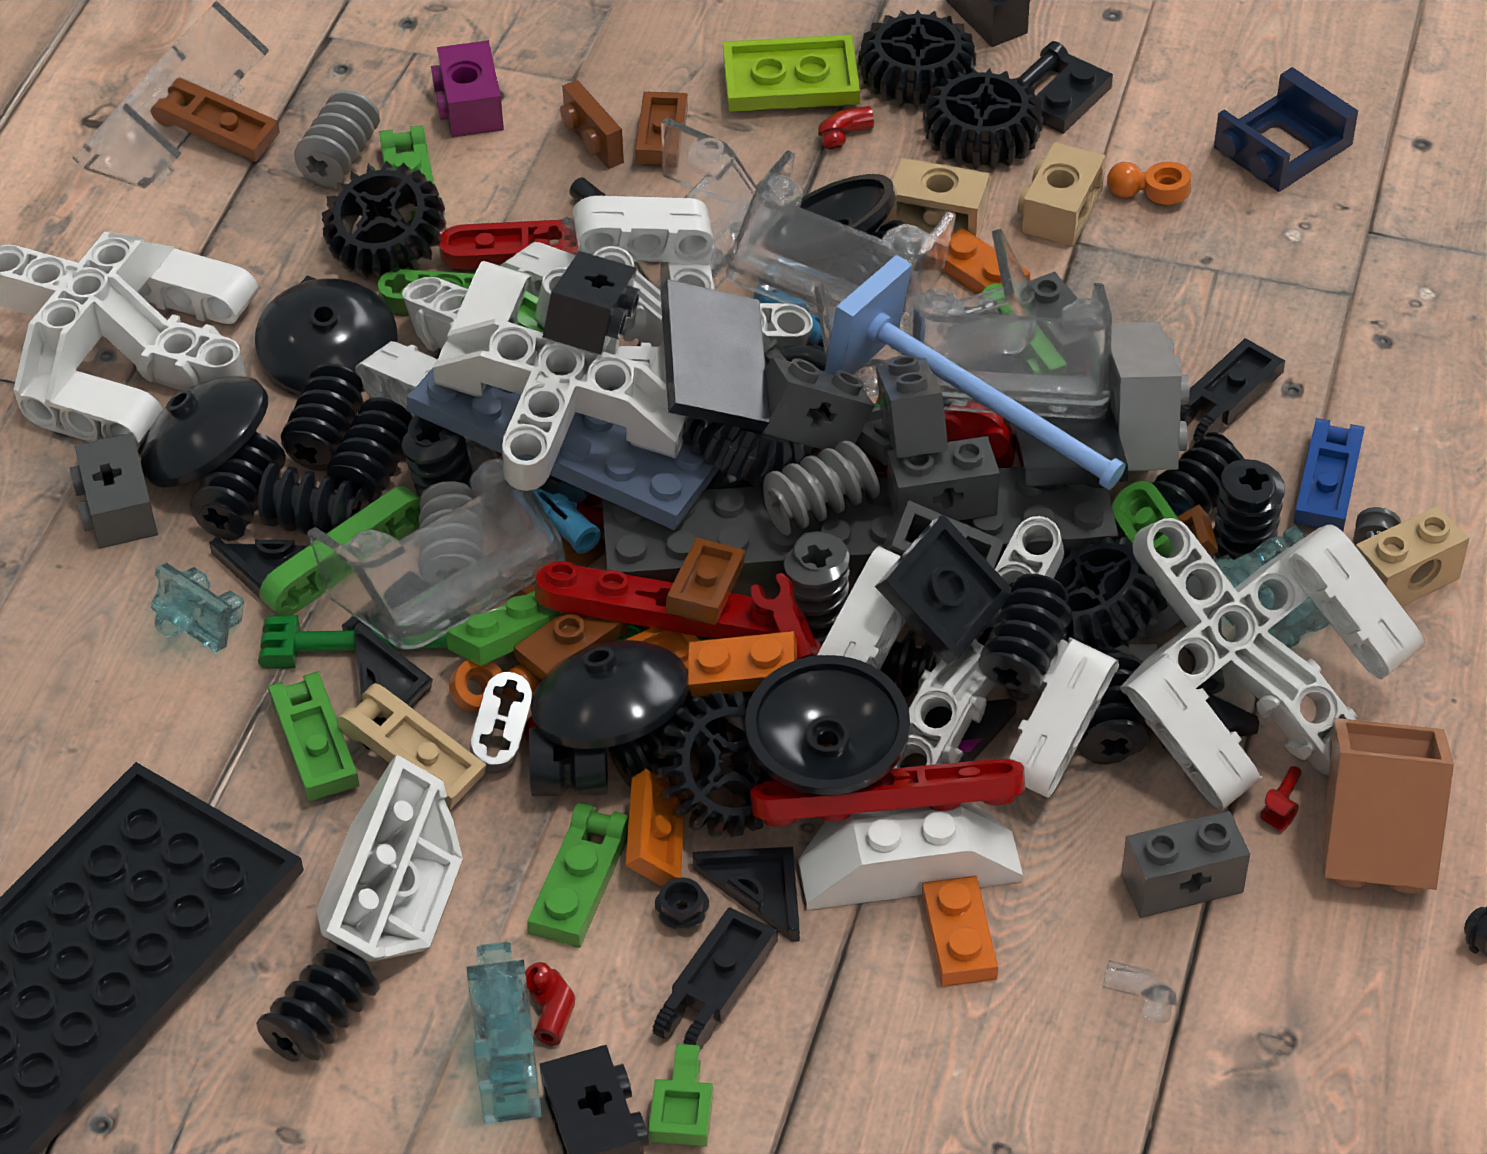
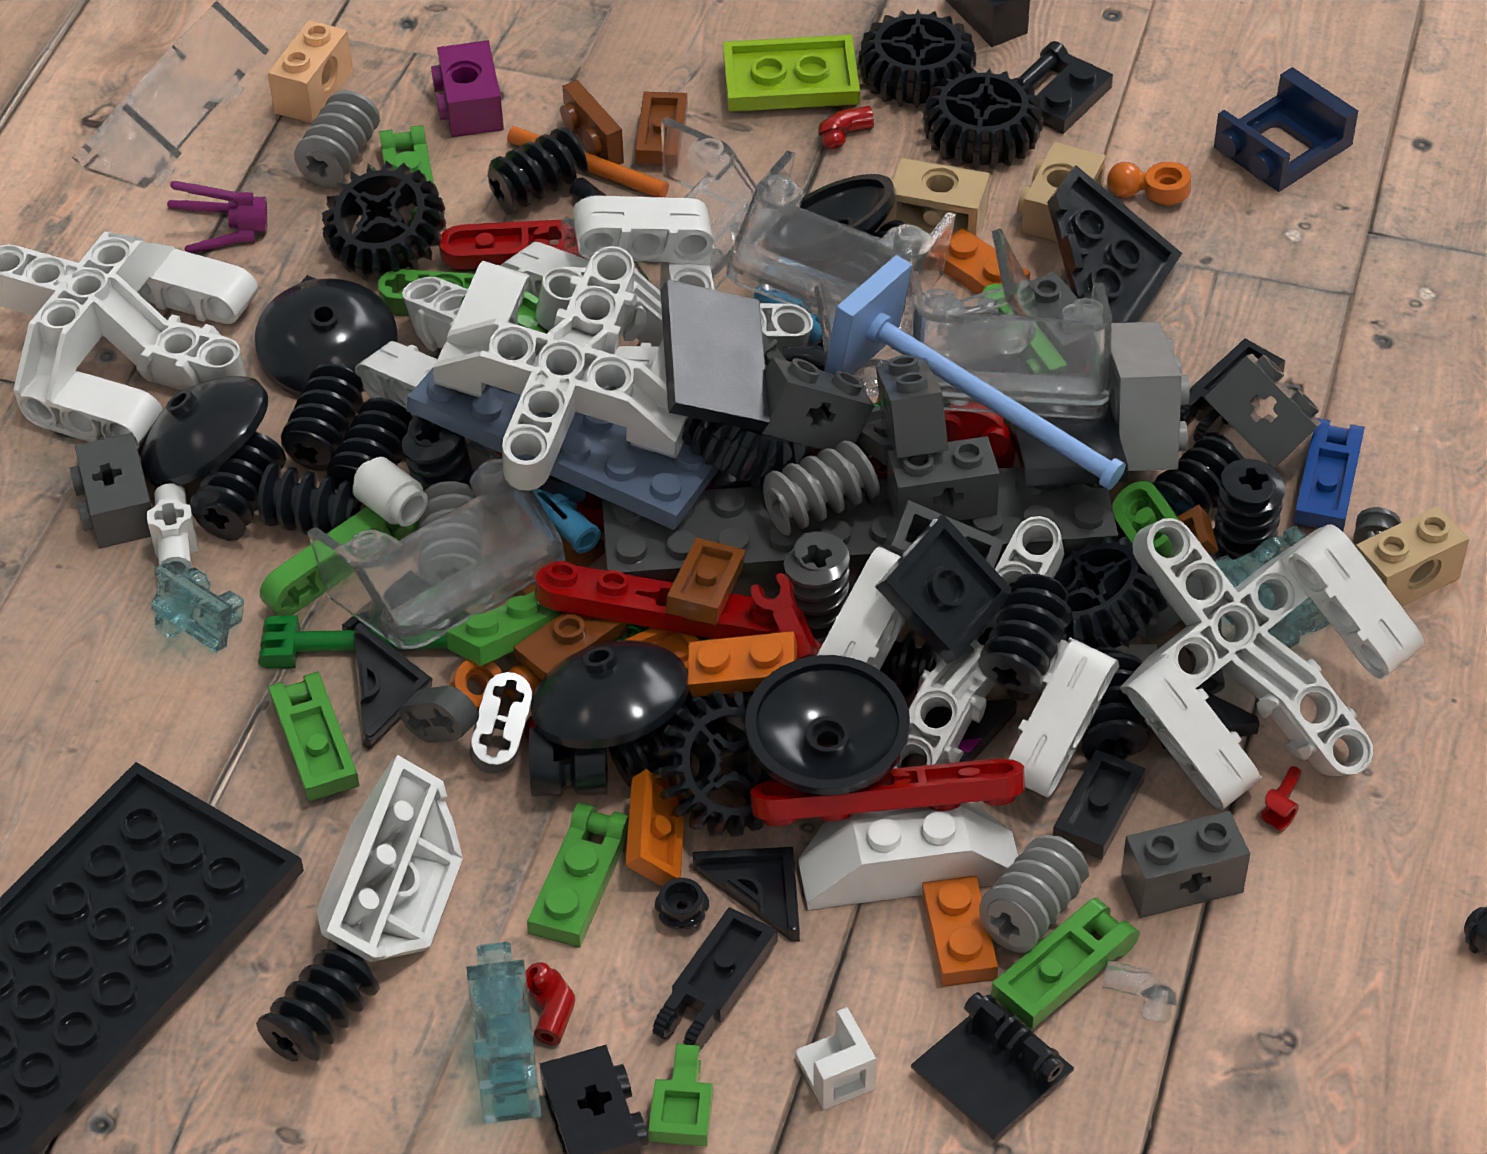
(172, 527): none -> white axle
(216, 119): dark orange plate -> none
(243, 210): none -> magenta plant
(254, 561): black tile -> none
(310, 71): none -> light nougat brick
(389, 492): none -> white brick
(412, 738): tan plate -> none
(439, 714): none -> dark grey beam
(534, 166): none -> black piece
(591, 303): black brick -> none
(604, 168): none -> orange bar
(839, 1064): none -> white panel
(992, 1066): none -> black hinge
(1033, 893): none -> light grey piece
(1063, 962): none -> bright green plate
(1099, 803): none -> black plate
(1108, 246): none -> black plate
(1268, 435): none -> dark grey brick
(1386, 805): nougat slope -> none

